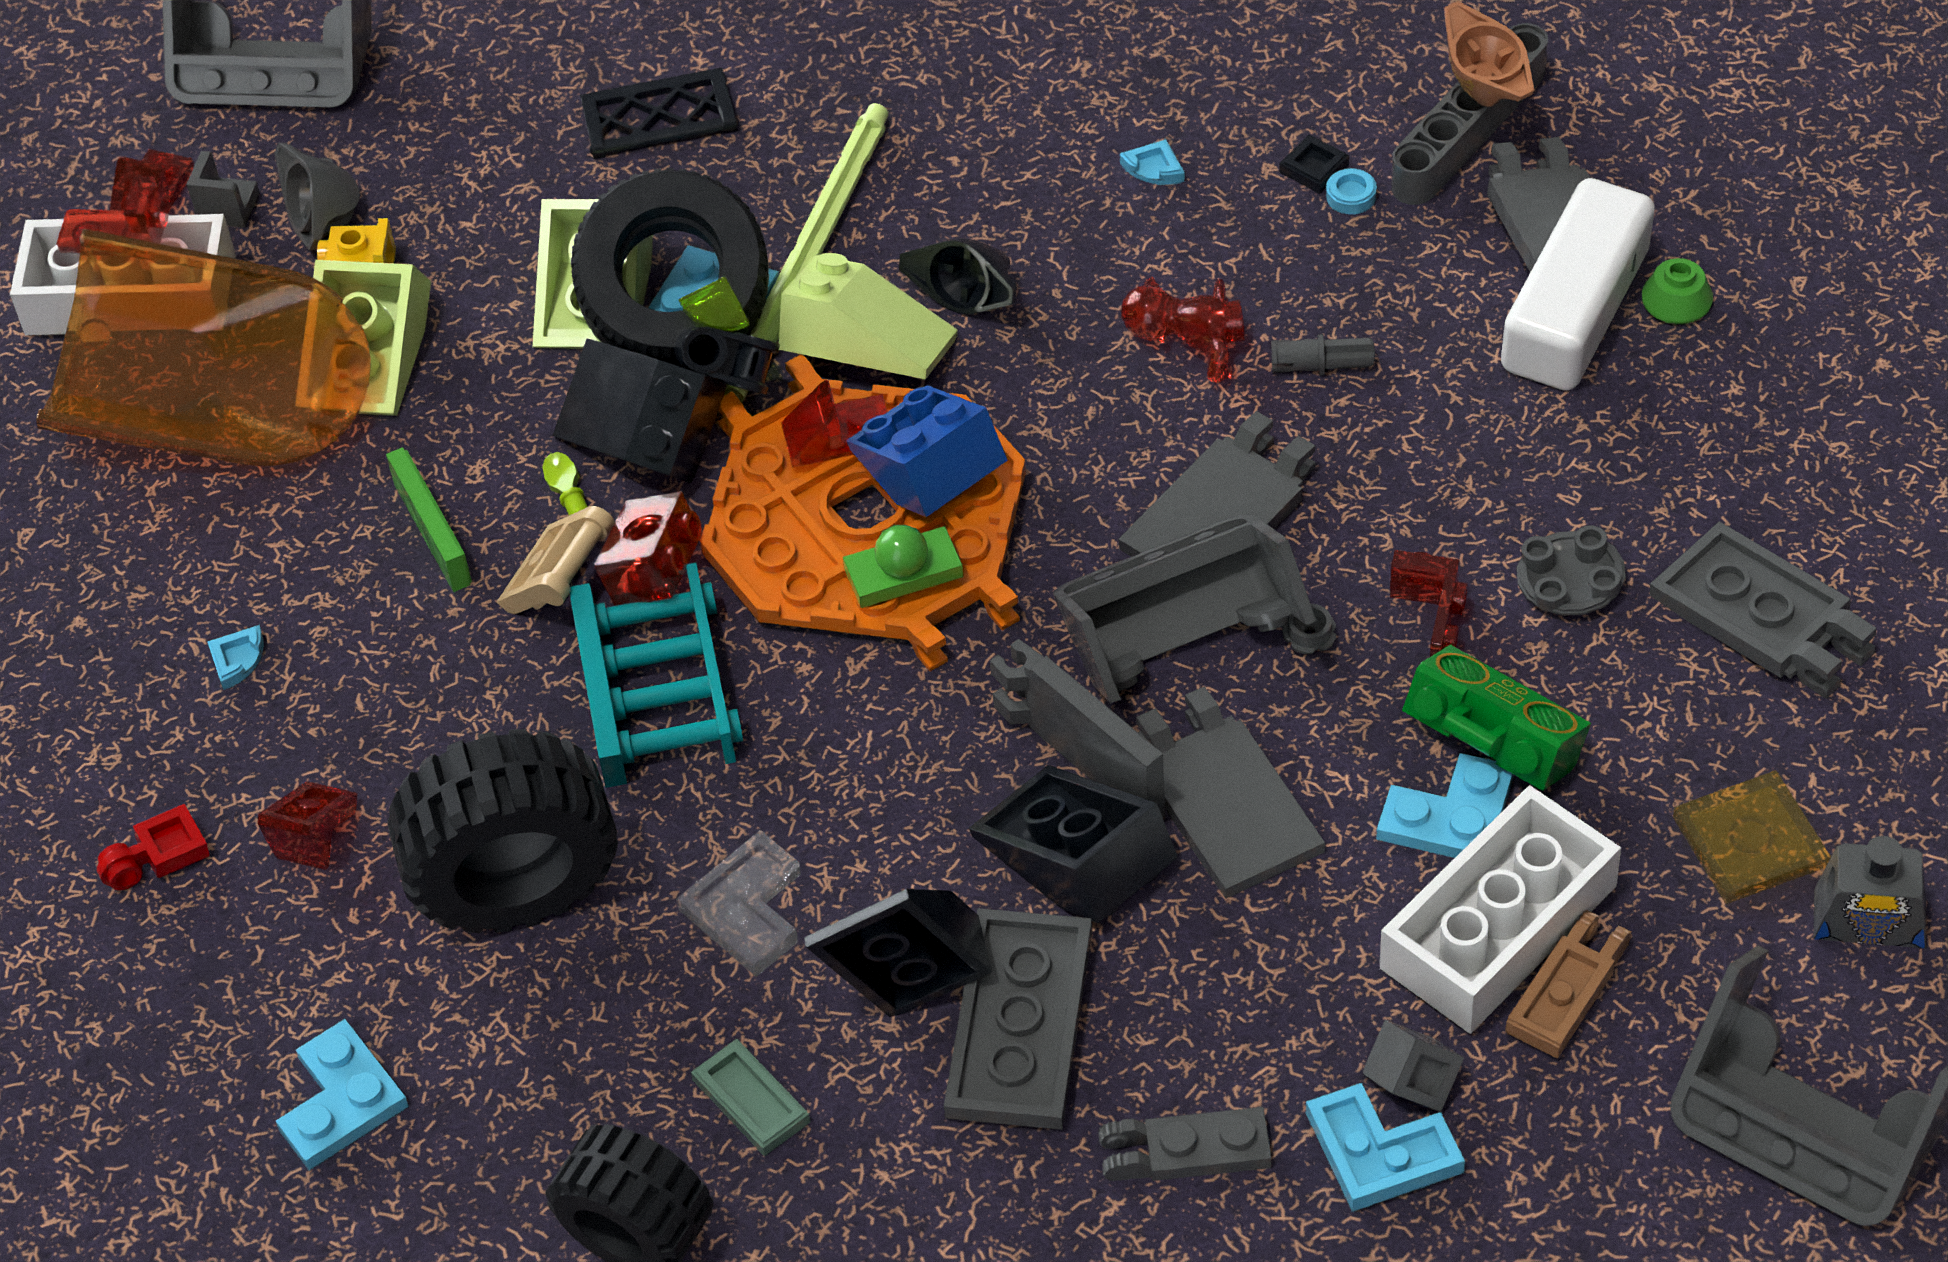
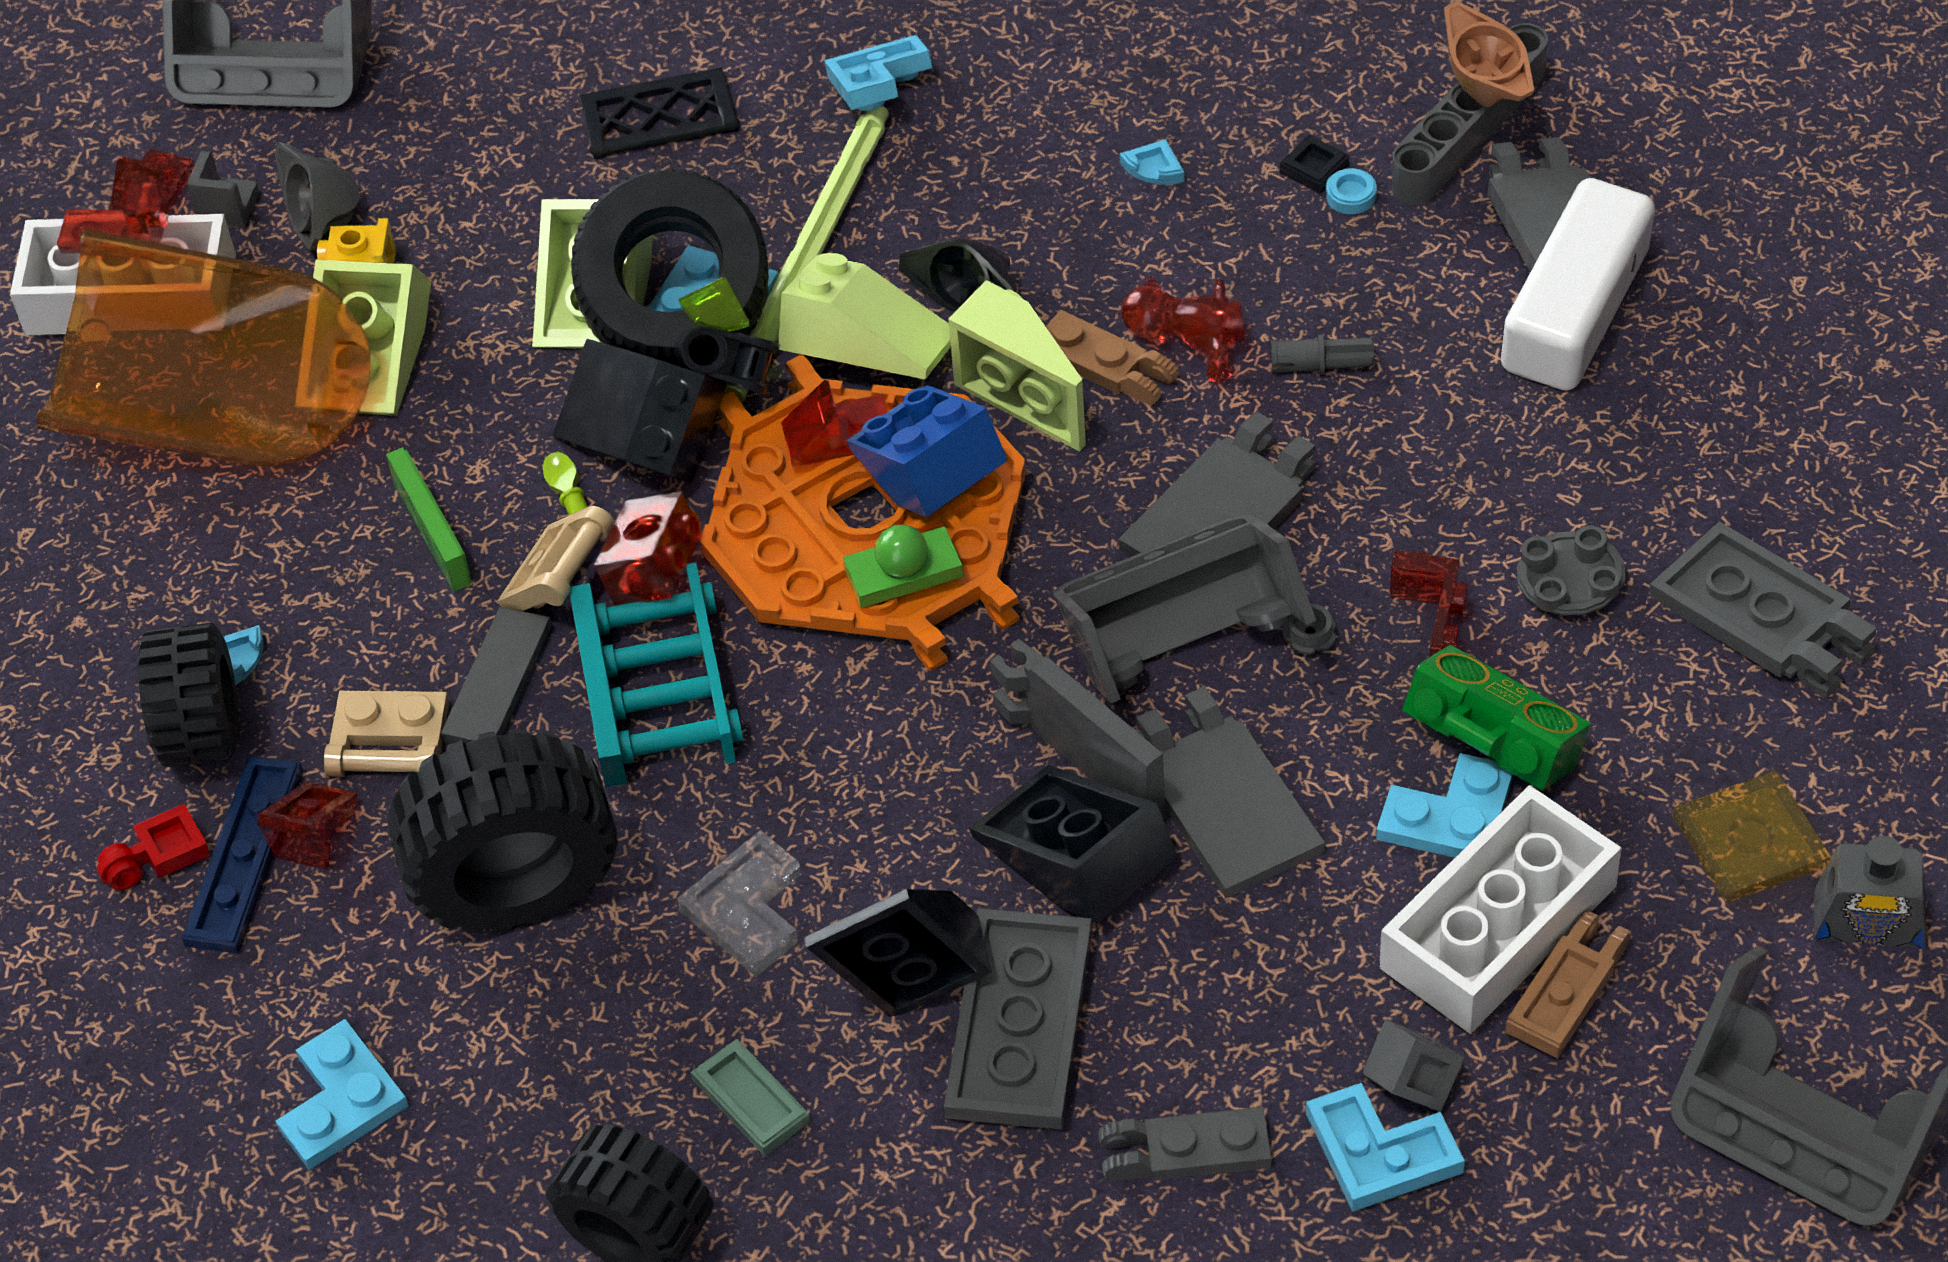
(188, 694): none -> black tyre
(239, 858): none -> dark blue tile
(385, 720): none -> tan plate
(497, 676): none -> dark grey tile
(869, 75): none -> medium azure plate
(1016, 364): none -> yellowish green slope
(1111, 359): none -> medium nougat hinge
(1677, 292): bright green cone -> none

